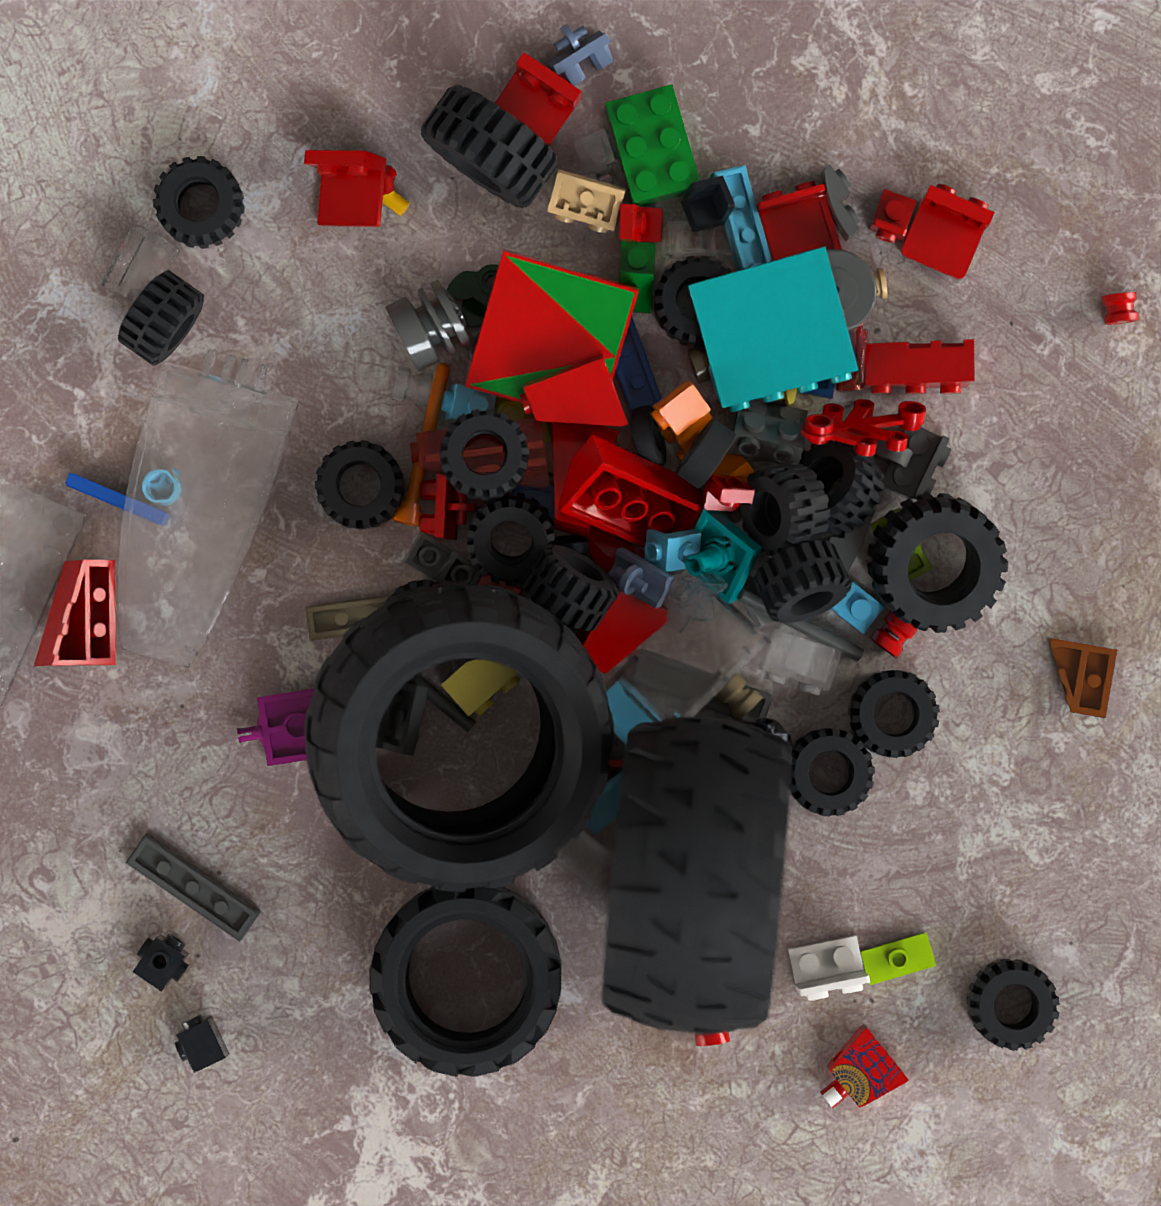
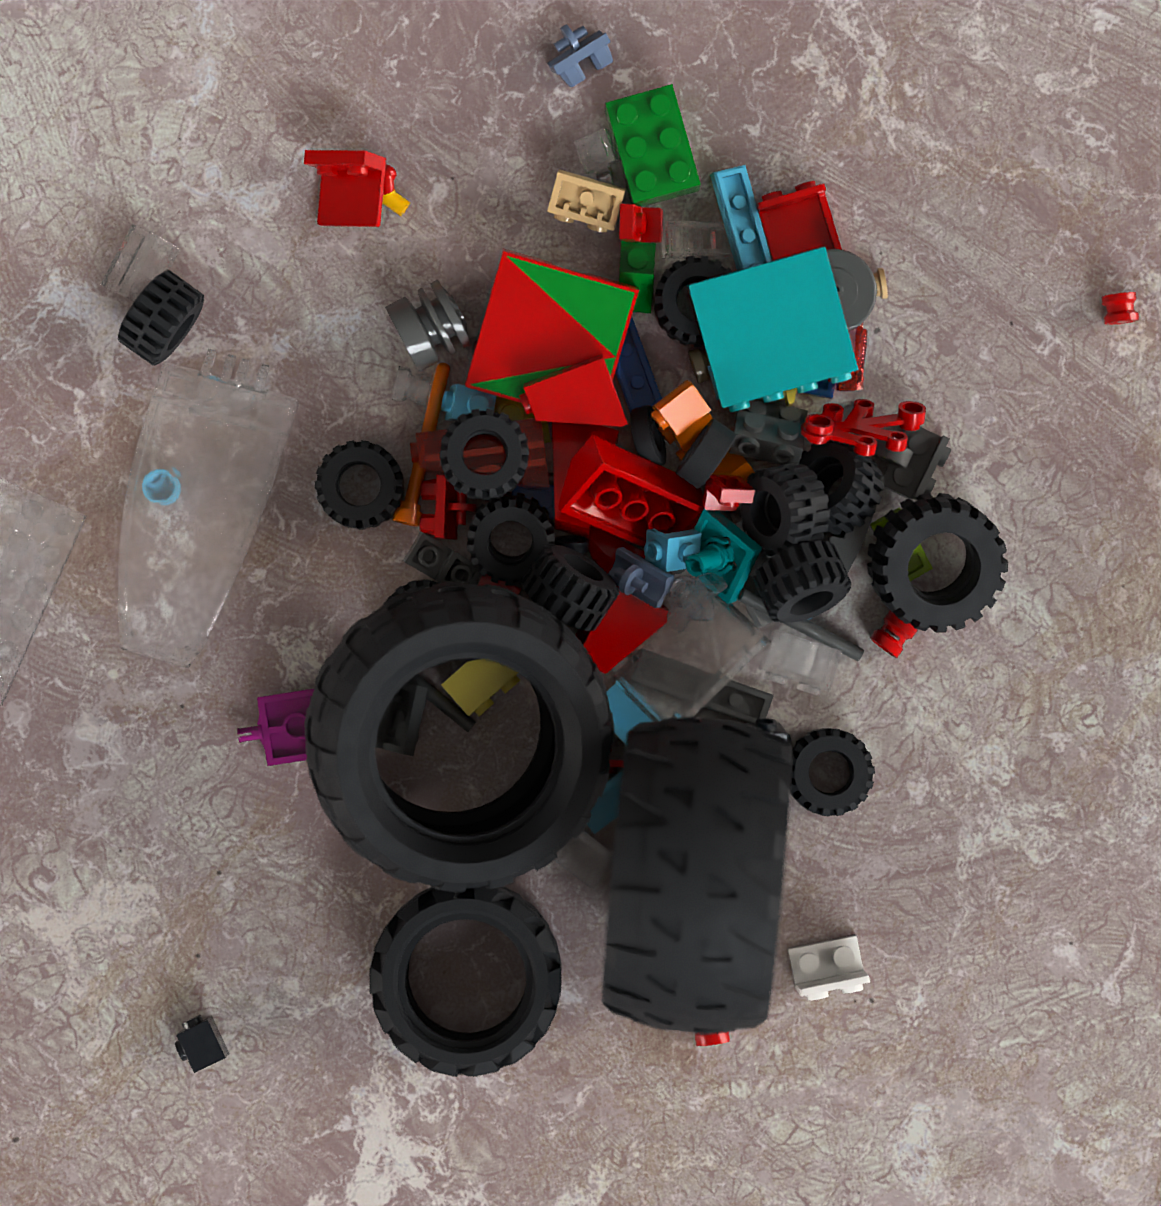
(81, 617): red wedge -> none
(96, 490): blue tile -> none
(153, 970): black brick -> none
(178, 181): black tyre -> none
(193, 887): dark grey tile -> none
(336, 618): dark tan tile -> none
(474, 292): dark green plate -> none
(489, 146): black tyre -> none
(539, 98): red bracket -> none
(707, 203): black panel -> none
(738, 697): dark tan wheel -> none
(836, 192): dark grey slope -> none
(858, 608): medium azure bracket -> none
(862, 1071): torso -> none
(892, 216): red bracket -> none
(898, 958): lime plate -> none
(919, 367): red wedge -> none
(923, 721): black tyre -> none
(946, 231): red bracket -> none
(1034, 1025): black tyre -> none
(1085, 675): dark orange wing -> none

